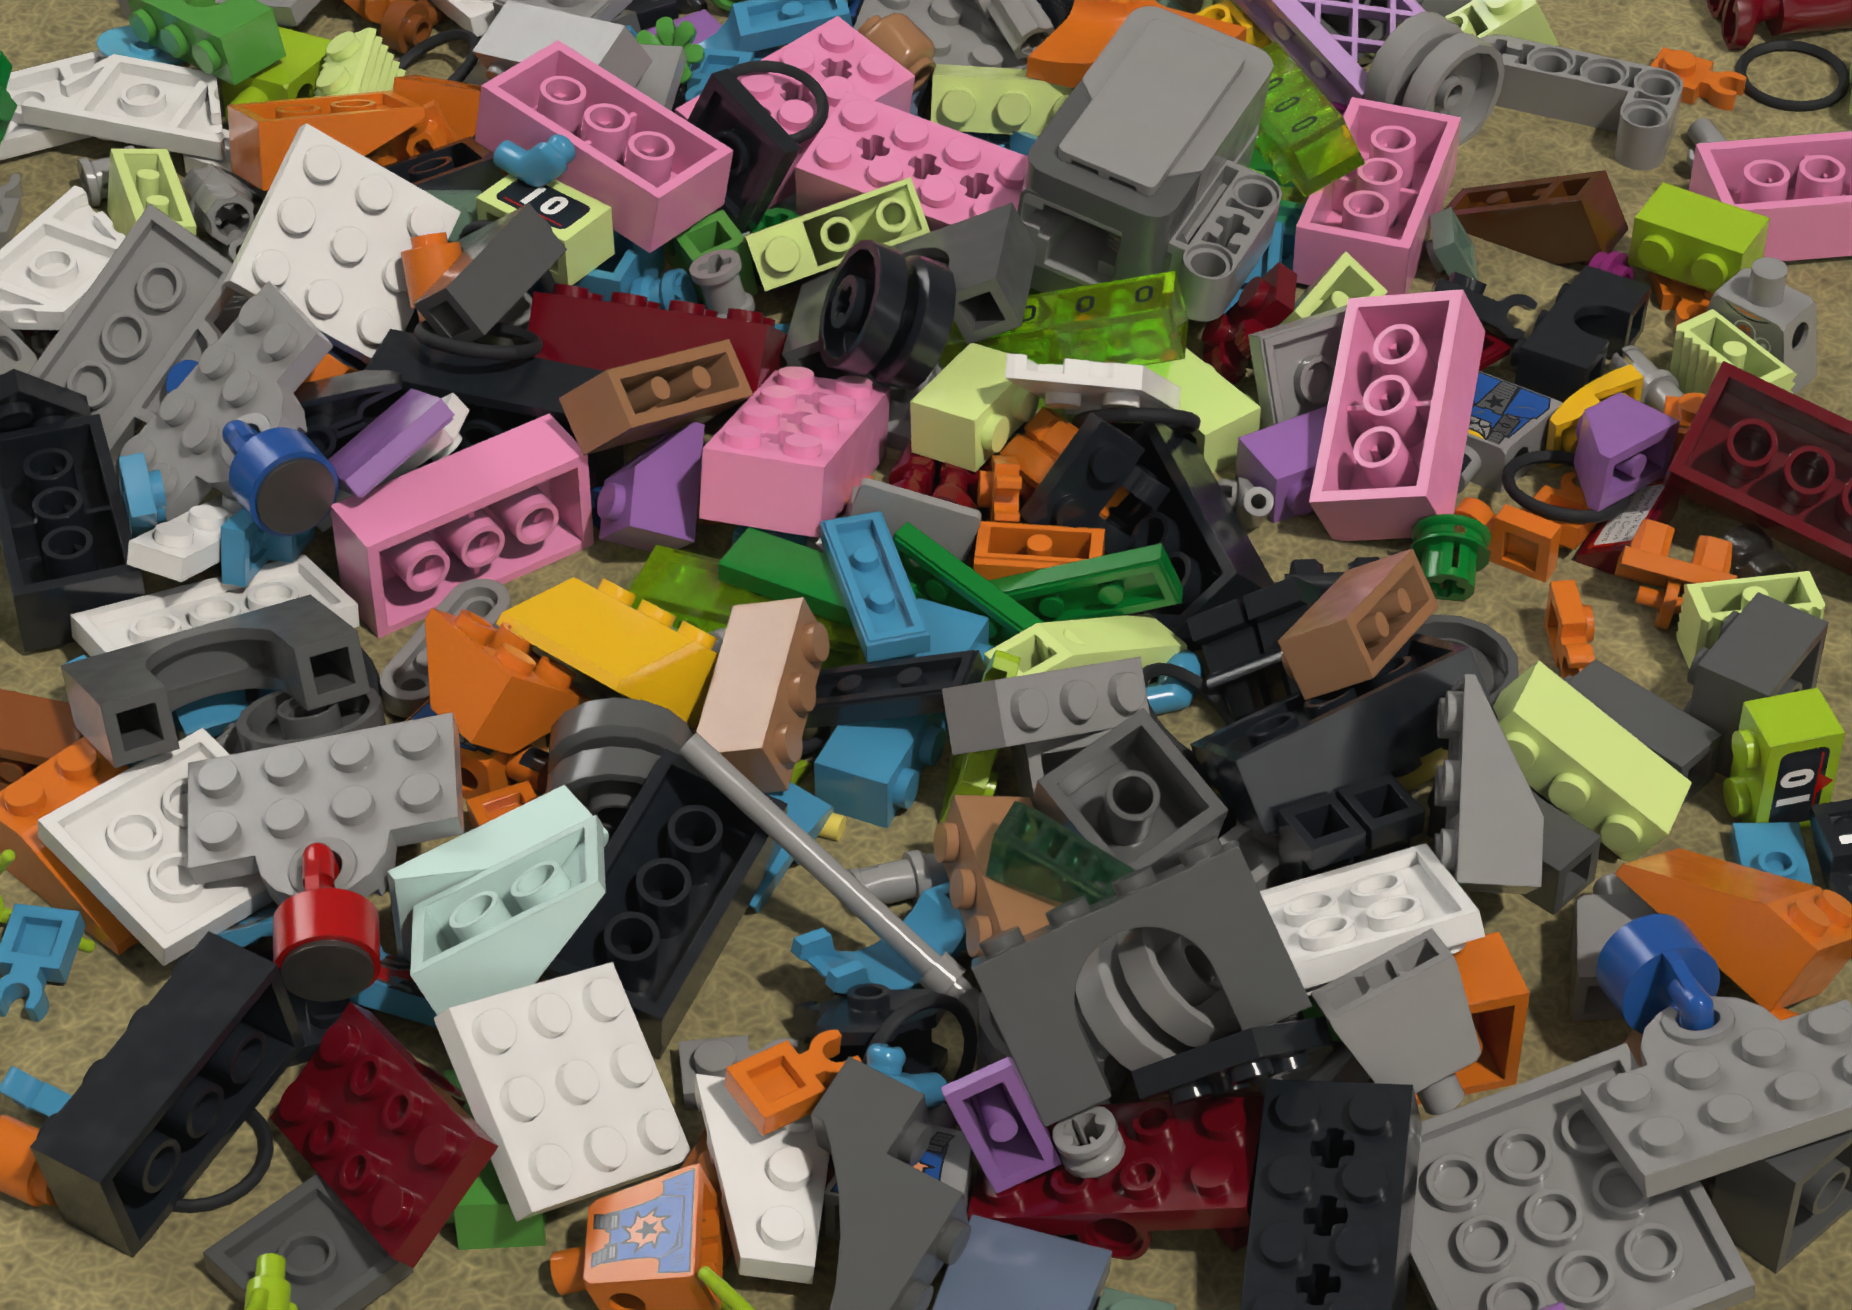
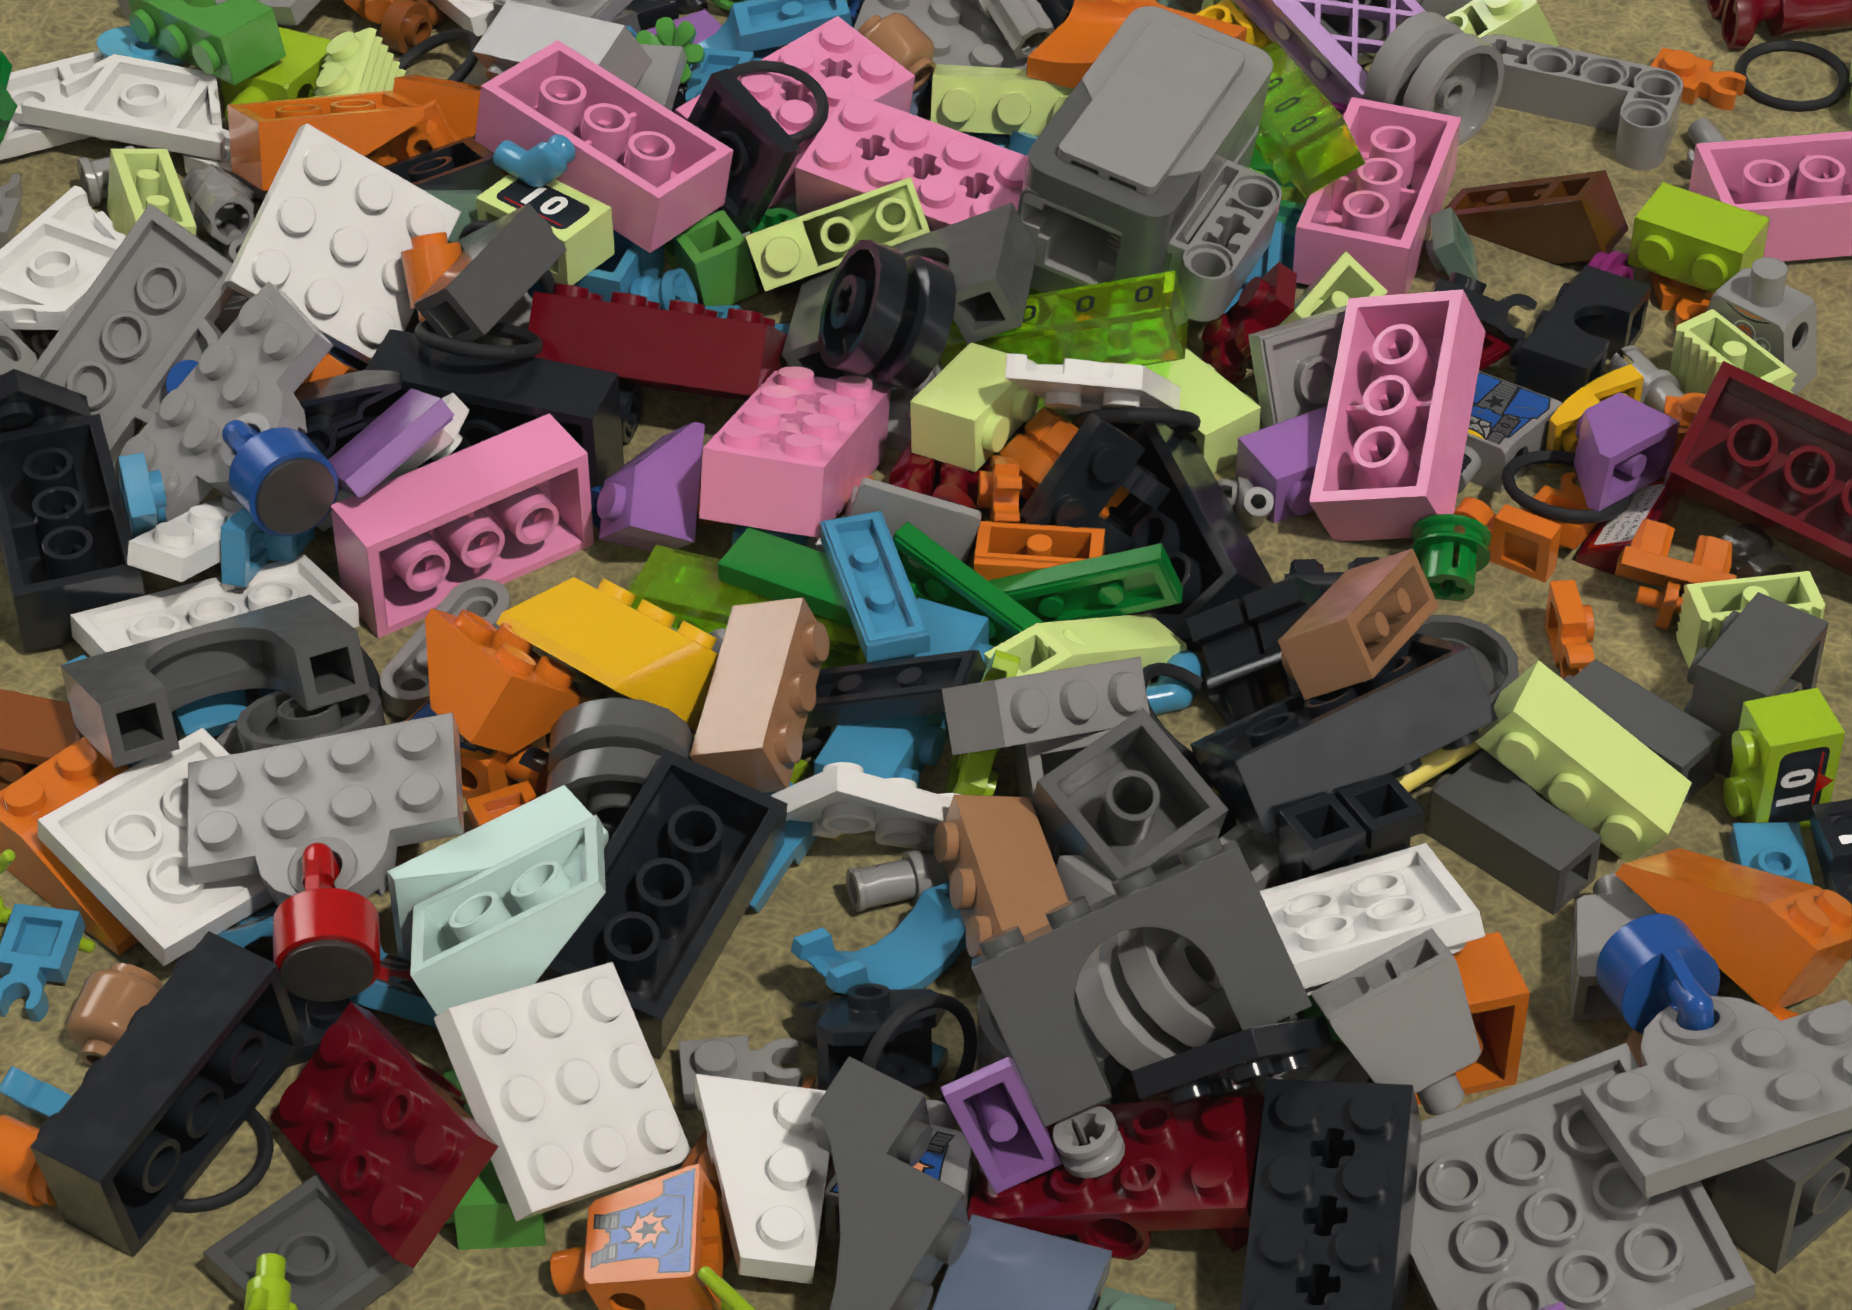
(106, 1007): none -> medium nougat head
(655, 396): medium nougat brick -> none
(720, 281): light grey bush -> none
(784, 1085): orange plate -> none
(855, 802): none -> white wing
(890, 1062): dark azure arm -> none
(938, 972): light grey bar -> none
(1050, 859): clear green slope -> none
(1491, 814): light grey slope -> none

